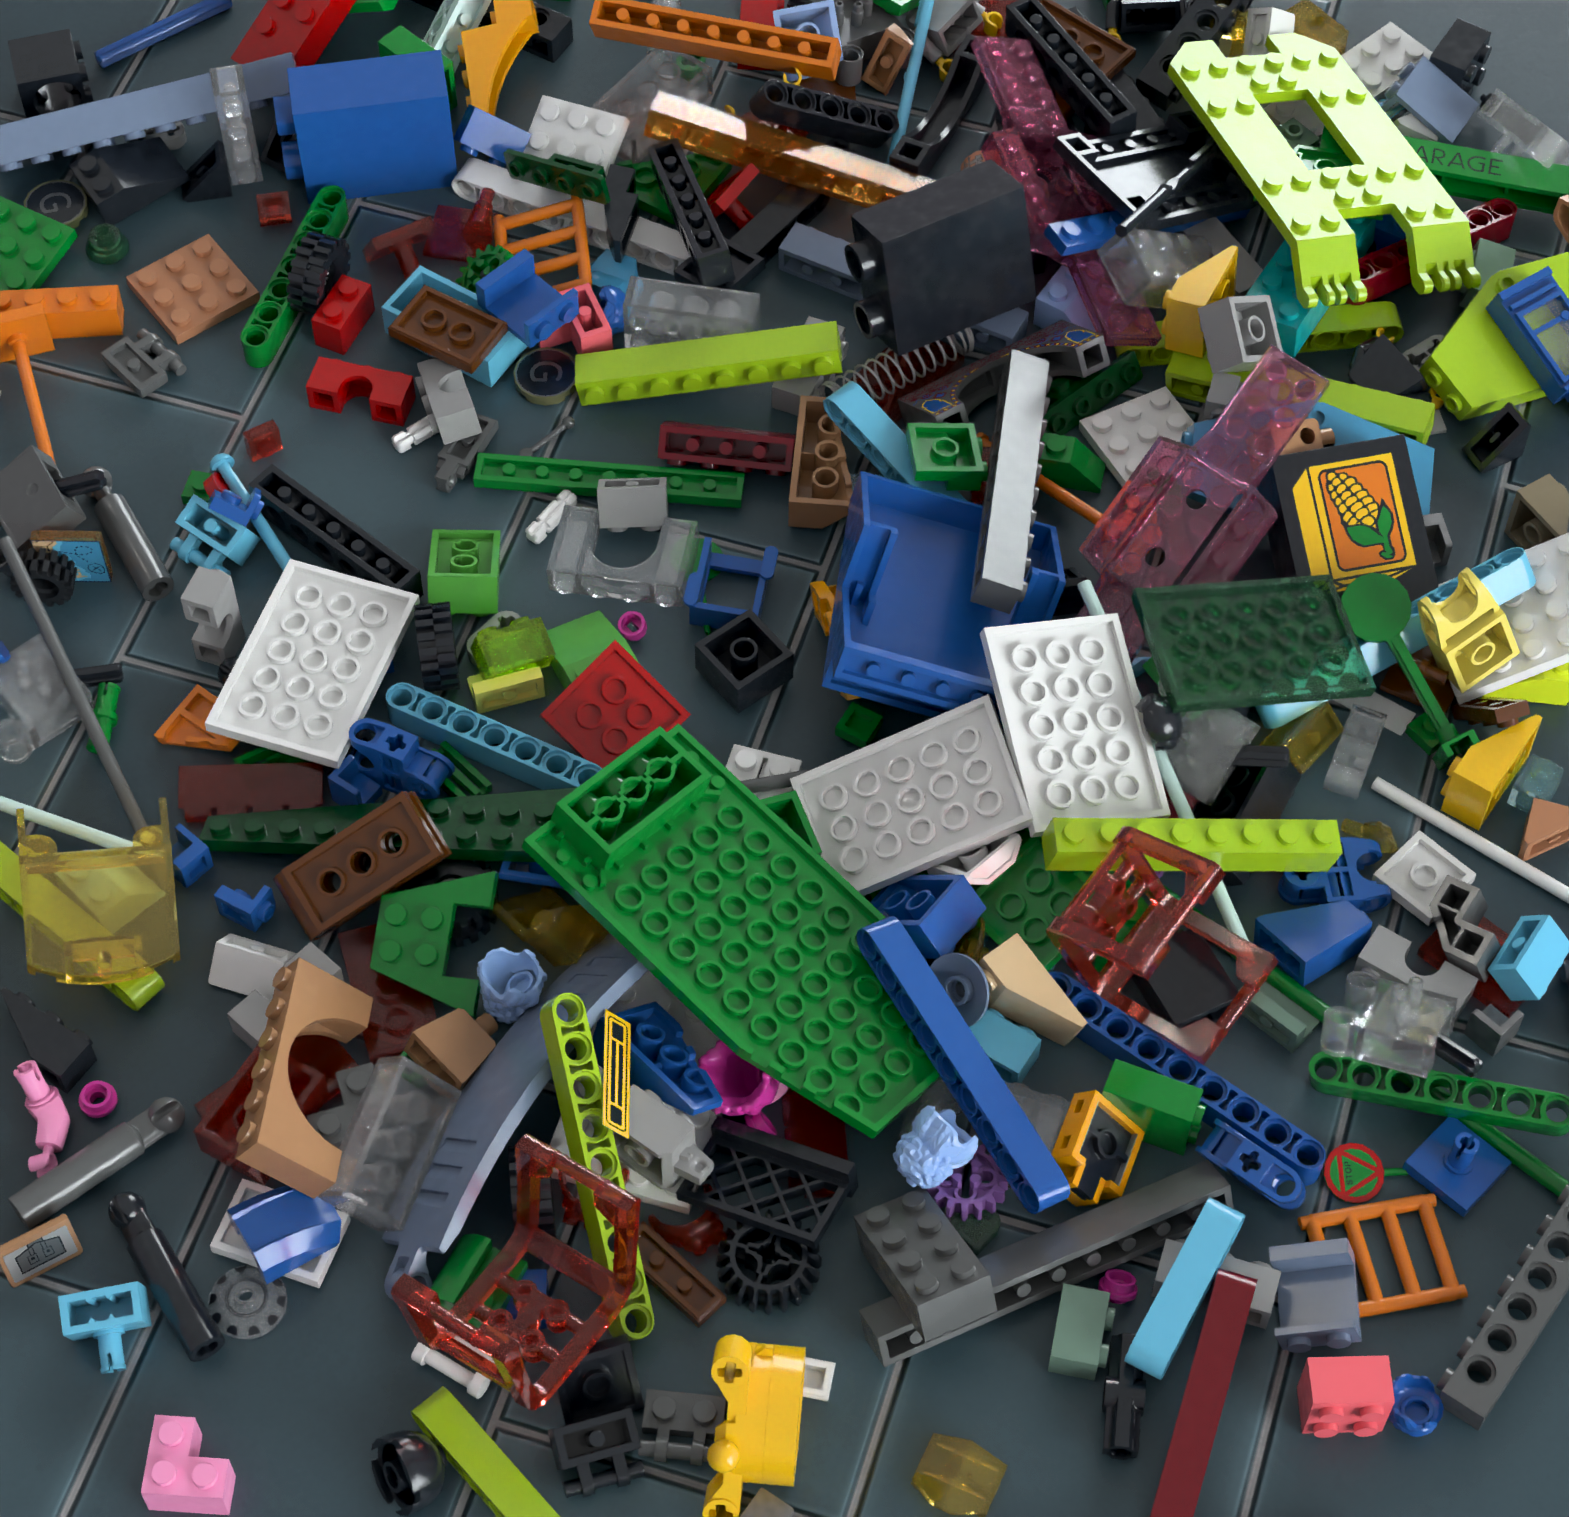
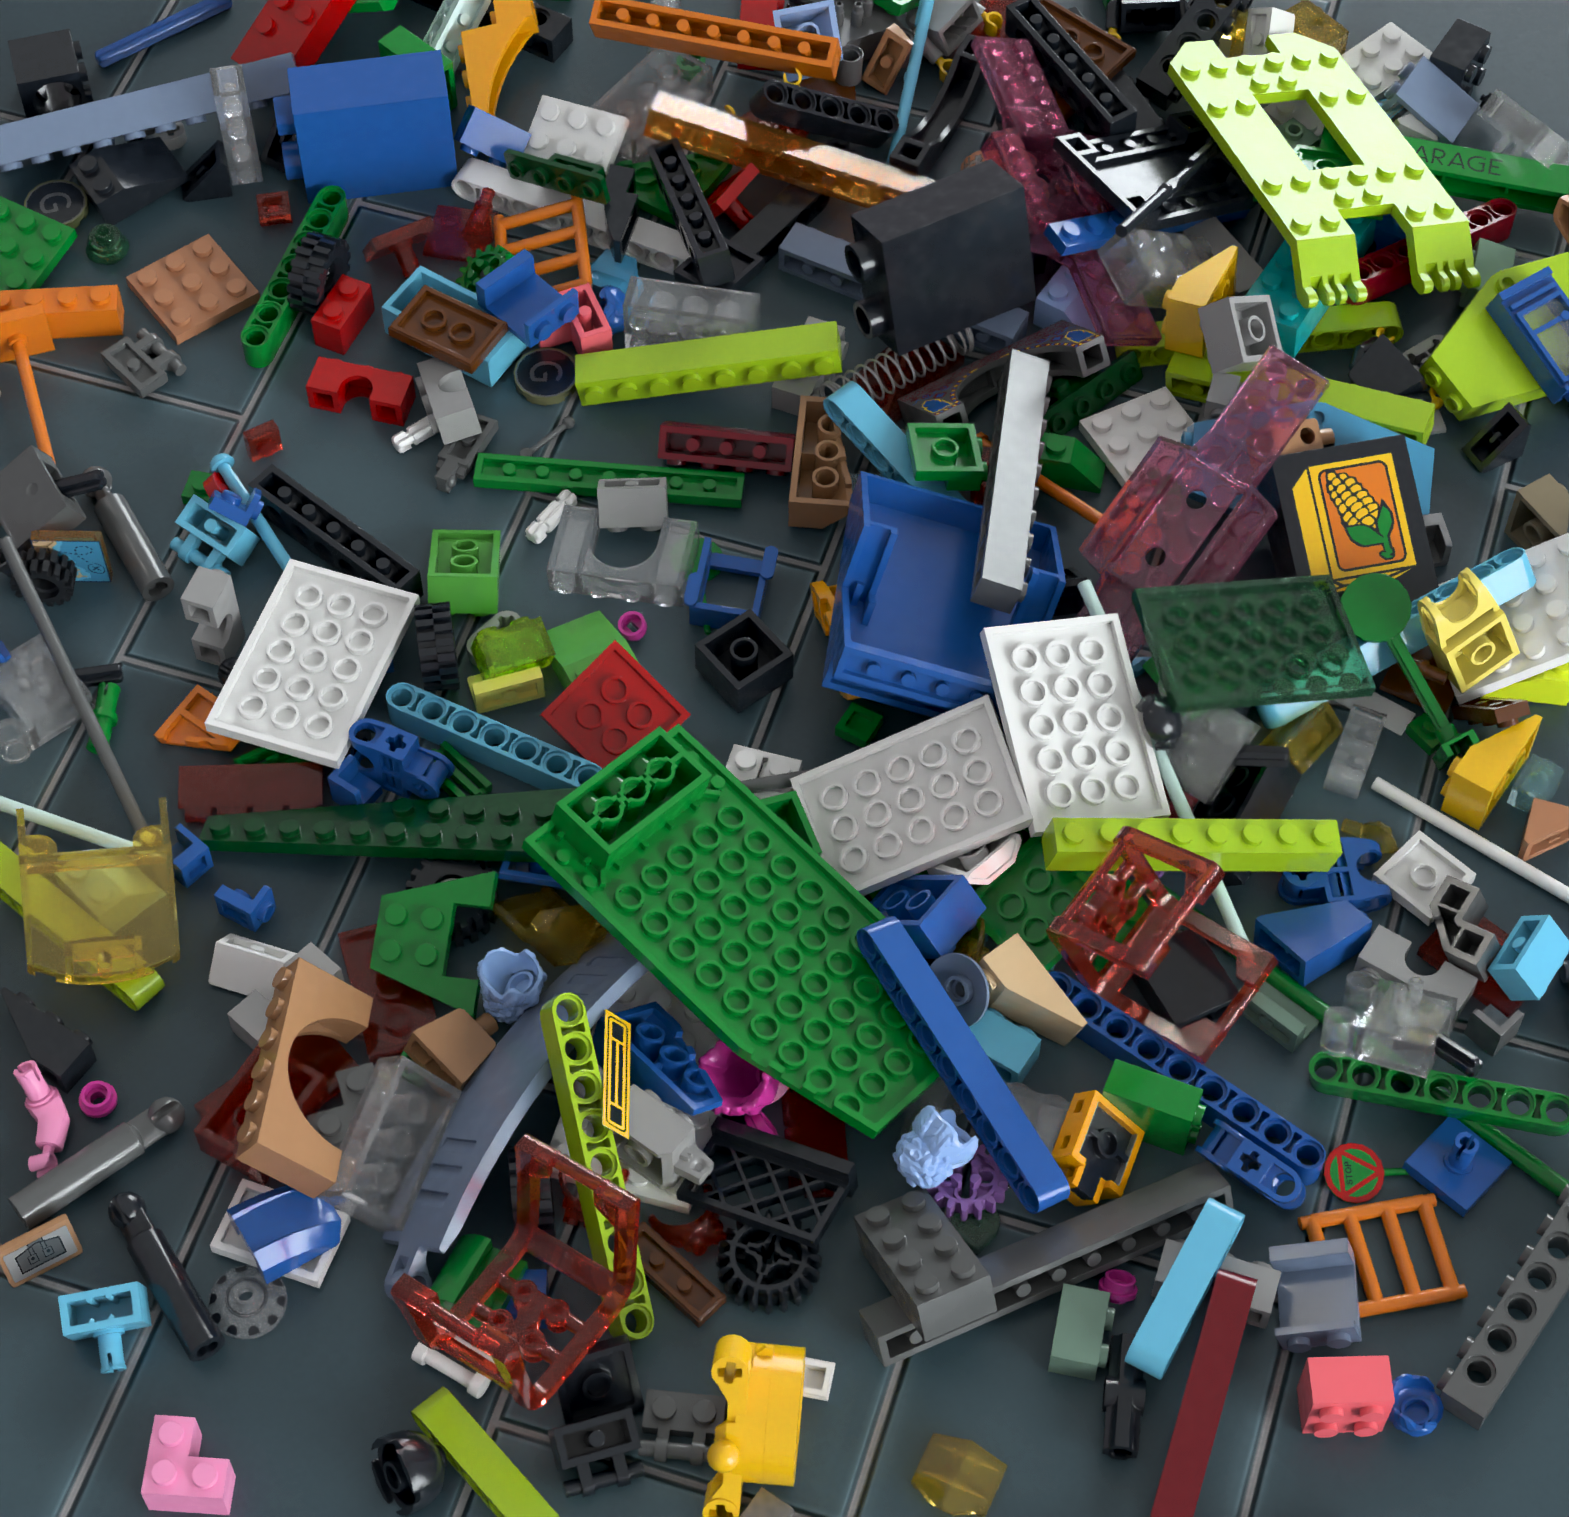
(309, 880): reddish brown hinge -> none

